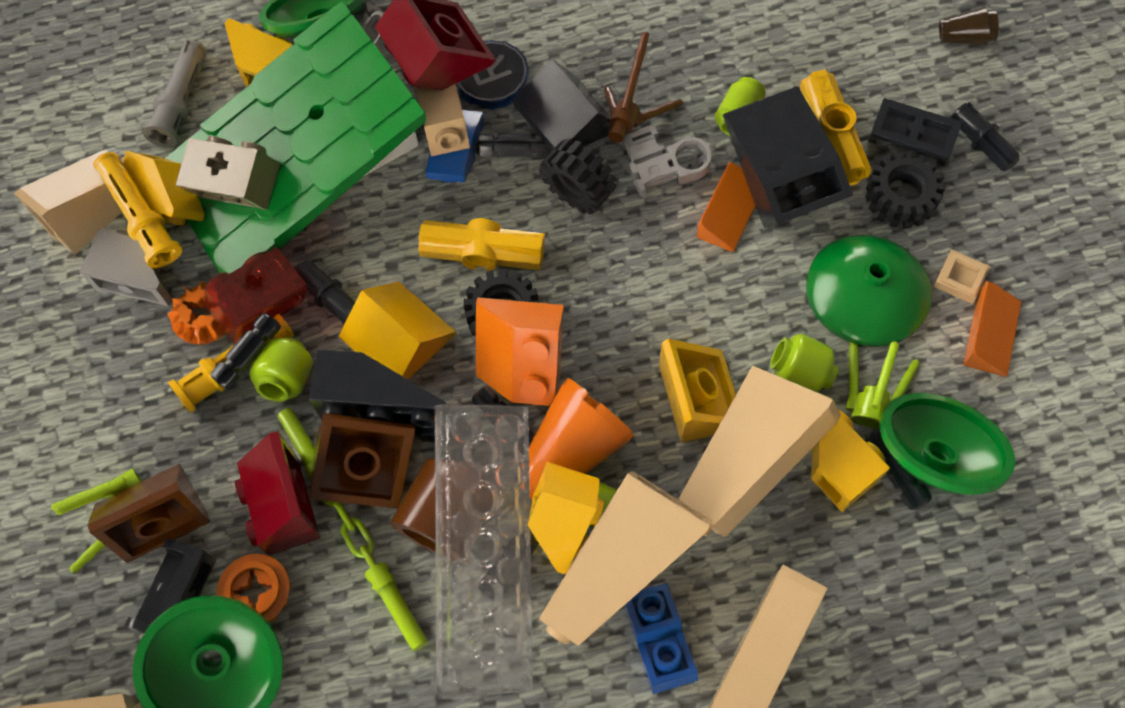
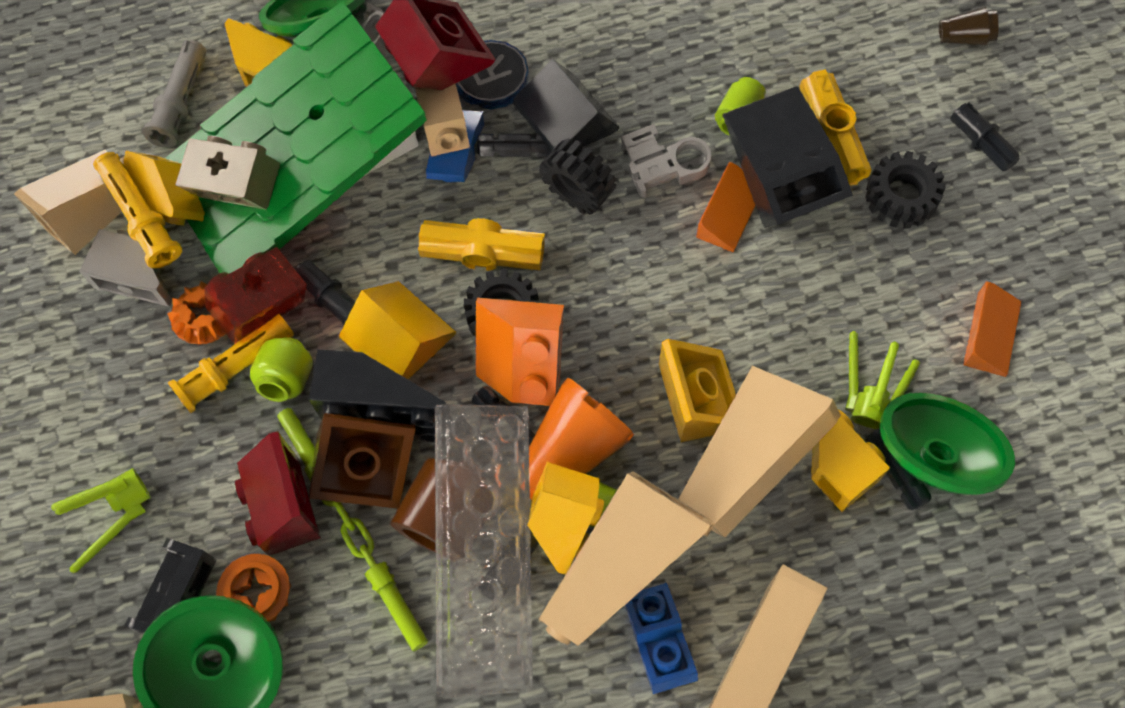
(148, 514): reddish brown slope -> none
(245, 350): black axle -> none
(626, 113): reddish brown plant -> none
(805, 362): lime head -> none
(863, 306): green dish -> none
(915, 129): black hinge -> none
(961, 276): tan tile -> none

